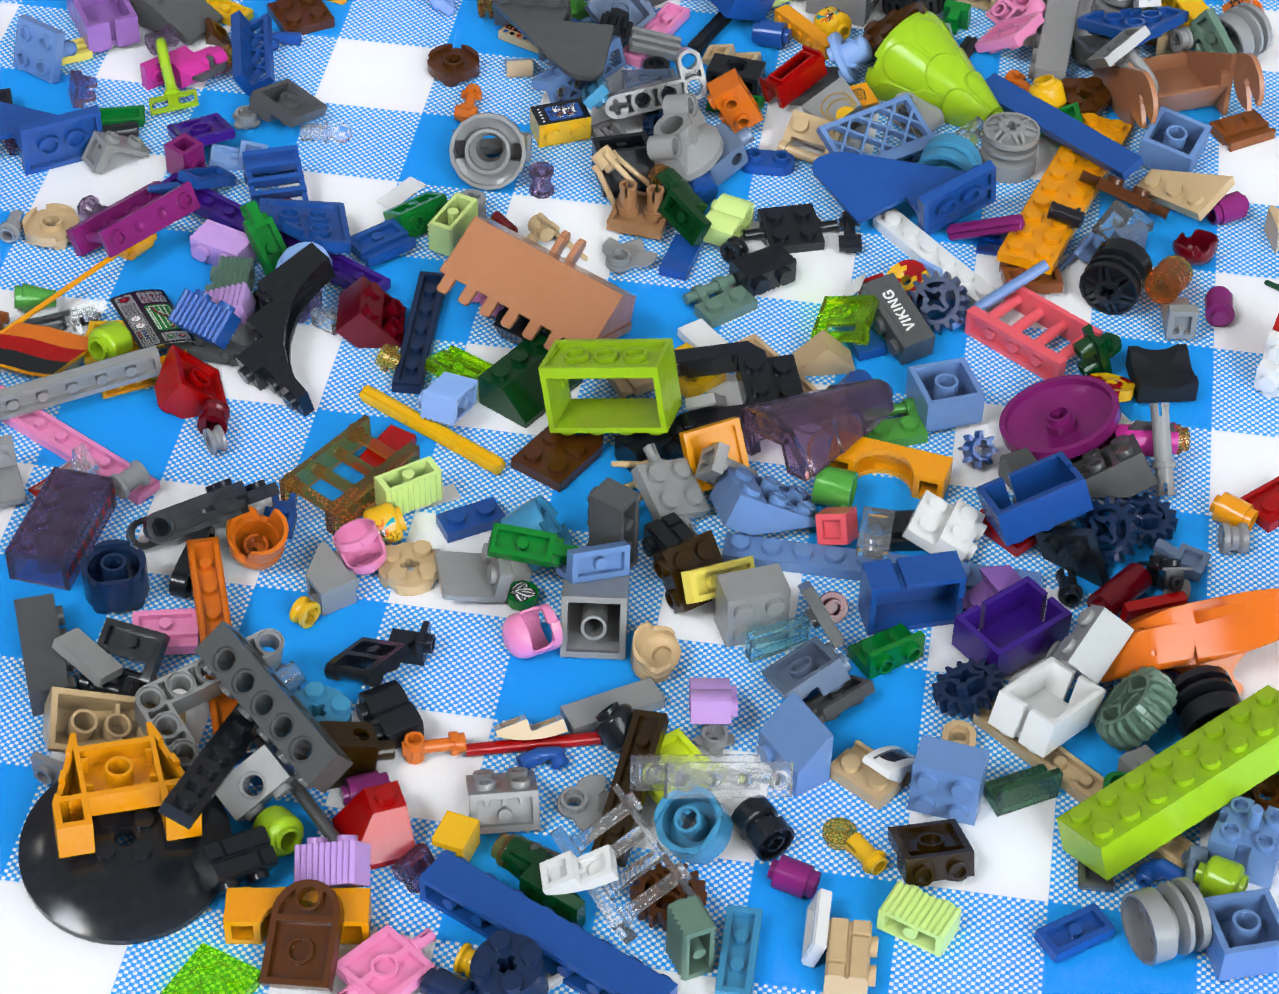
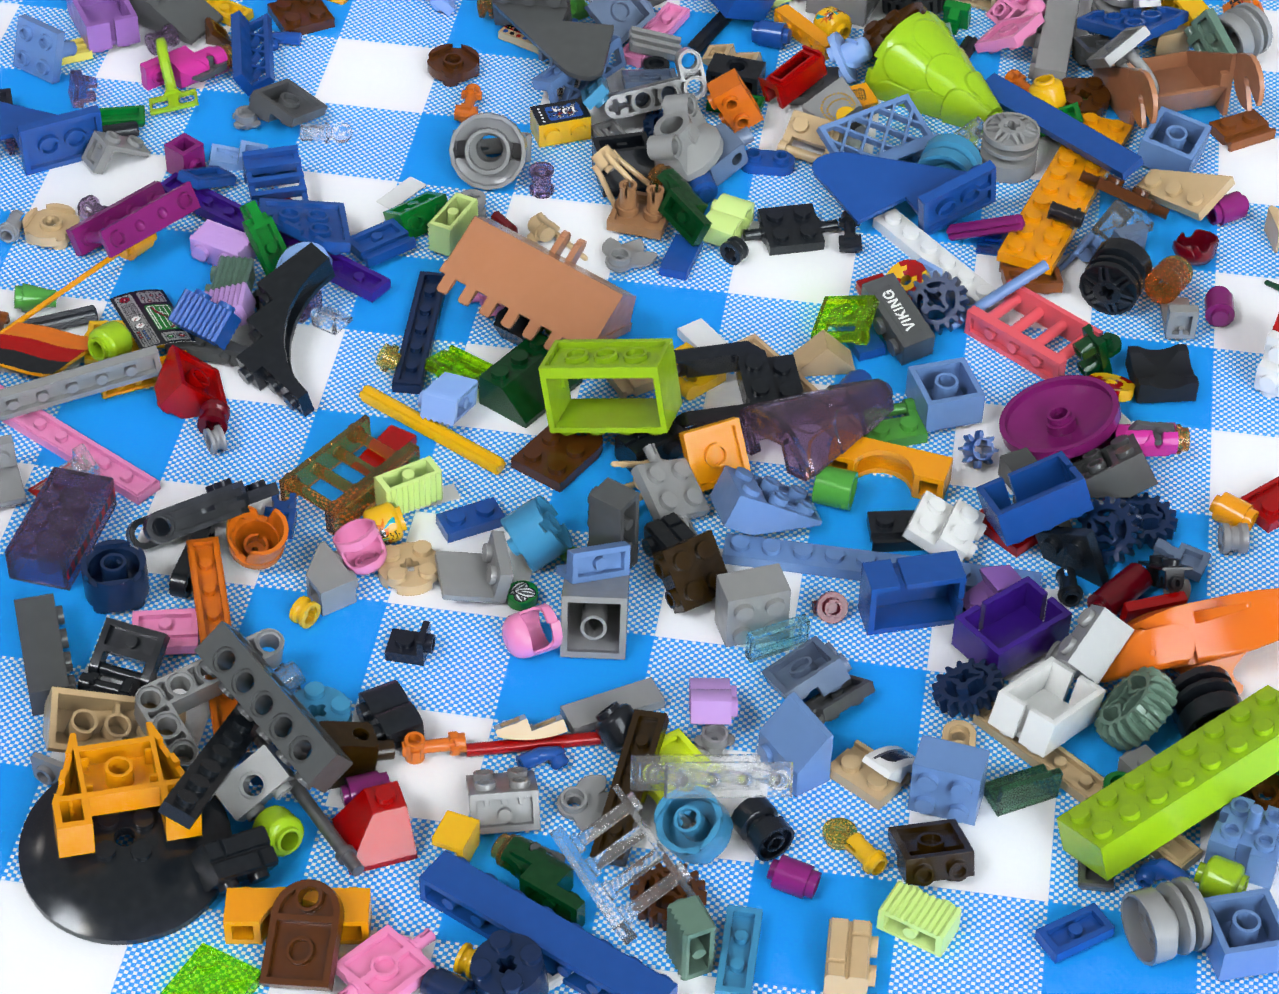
(87, 657): light grey tile -> none
(88, 311): clear bracket -> none
(130, 479): light grey bush -> none
(163, 188): blue piece -> none
(206, 129): dark purple plate -> none
(334, 863): lavender brick -> none
(369, 316): dark red slope -> none
(371, 656): black plate -> none
(412, 865): clear purple tile -> none
(519, 67): tan slope -> none
(527, 546): green hinge -> none
(575, 874): white slope -> none
(620, 20): black gear -> none
(654, 652): tan hair -> none
(700, 582): light yellow tile -> none
(705, 401): light grey tile -> none
(714, 463): light grey bracket -> none
(724, 306): sand green plate -> none
(764, 269): black brick -> none
(816, 928): white tile -> none
(819, 615): dark grey plate -> none
(837, 525): coral panel -> none
(854, 286): white sticker -> none
(875, 533): clear slope -> none
(887, 650): green bracket -> none
(931, 114): light grey piece -> none
(1162, 449): light grey pin -> none
(1181, 39): light grey bush -> none
(1193, 858): sand blue hand -> none

